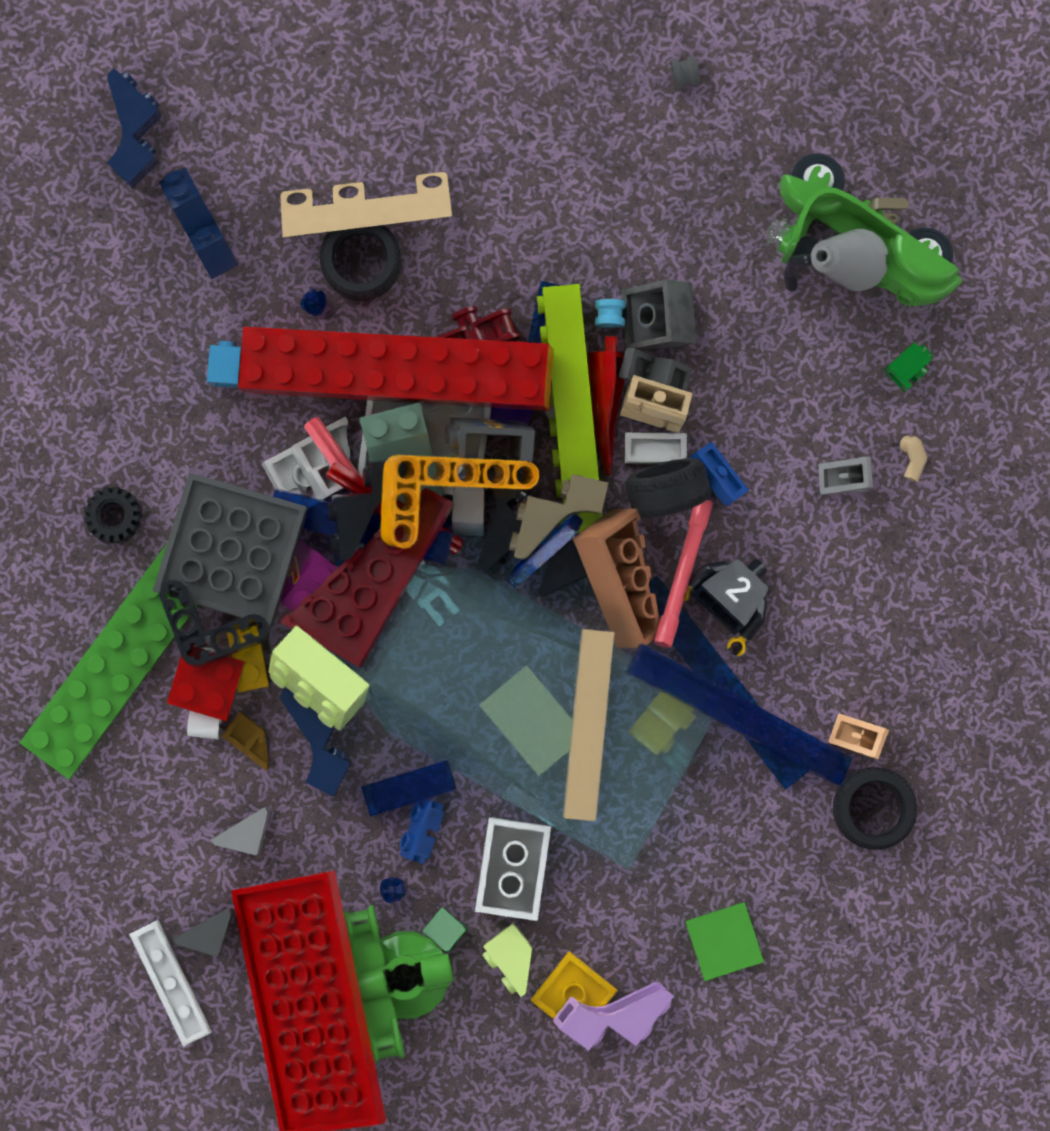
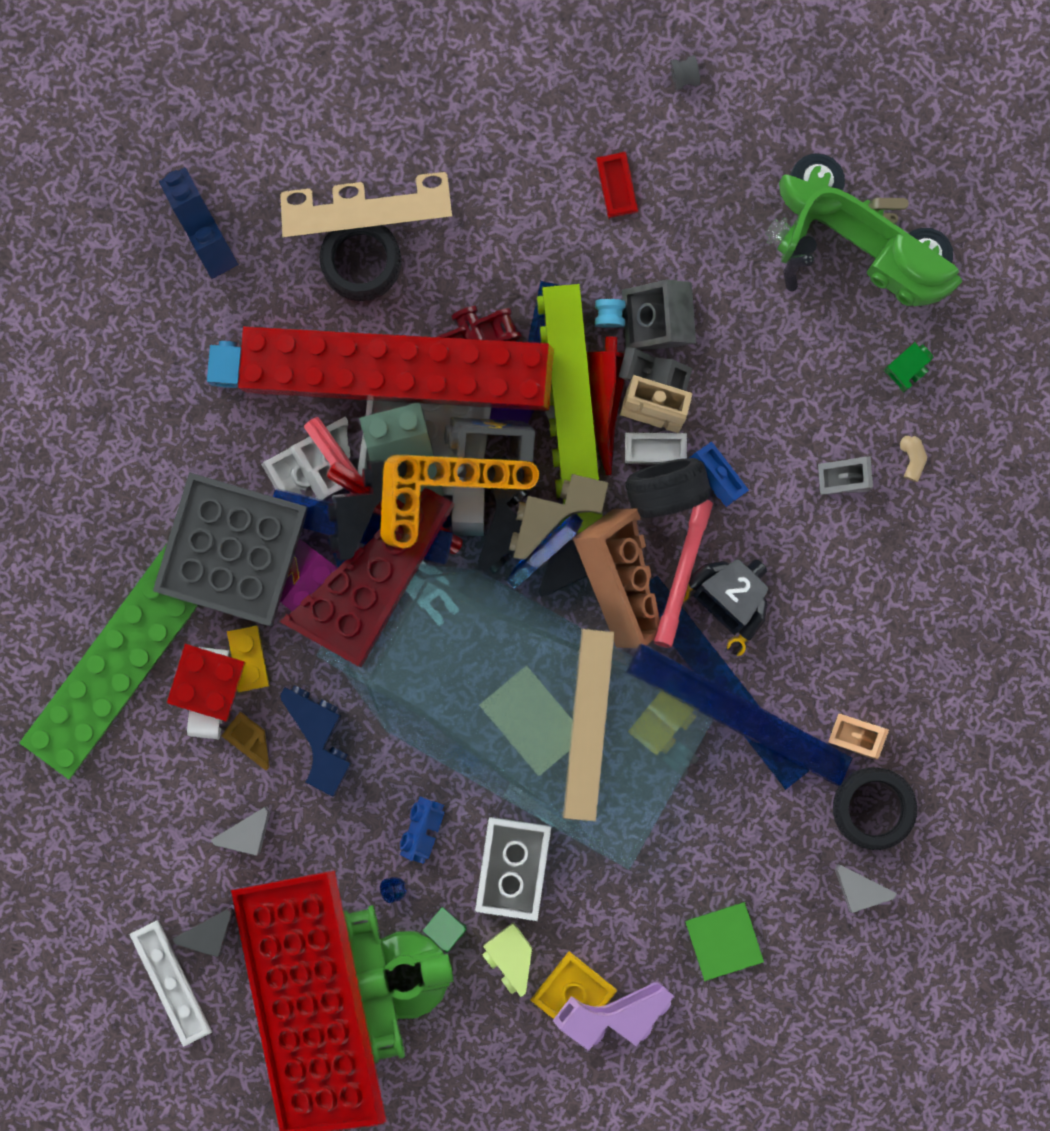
(99, 502): black tyre -> none
(137, 115): dark blue arch -> none
(198, 636): black beam -> none
(314, 302): clear blue hinge -> none
(317, 678): yellowish green brick -> none
(408, 788): clear blue tile -> none
(616, 184): none -> red tile
(852, 259): light grey cone -> none
(860, 891): none -> light grey slope

